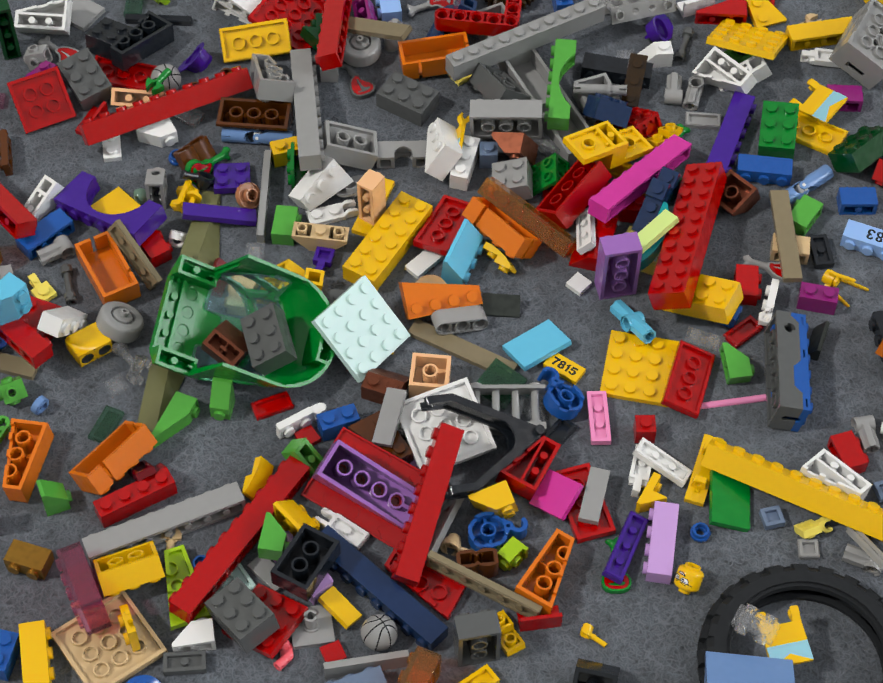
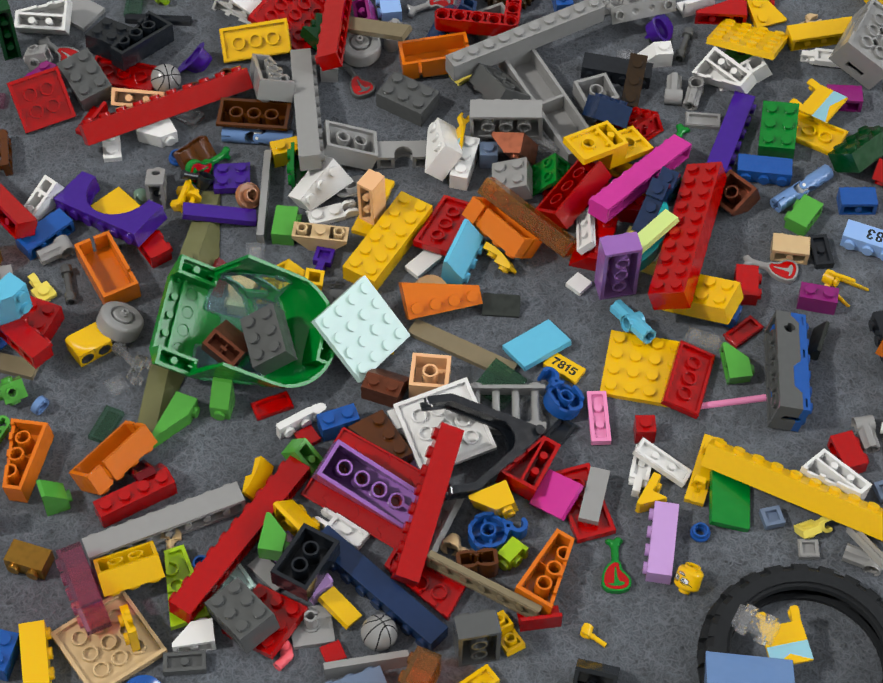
(62, 321): white brick -> none
(134, 254): dark tan tile -> none
(156, 83): green bar -> none
(177, 235): white tile -> none
(389, 417): light grey tile -> none
(459, 320): light grey beam -> none
(559, 109): bright green arch -> none
(605, 89): light grey pin -> none
(625, 547): dark purple tile -> none
(664, 132): yellow slope -> none
(768, 305): white hinge -> none
(785, 236): dark tan tile -> none

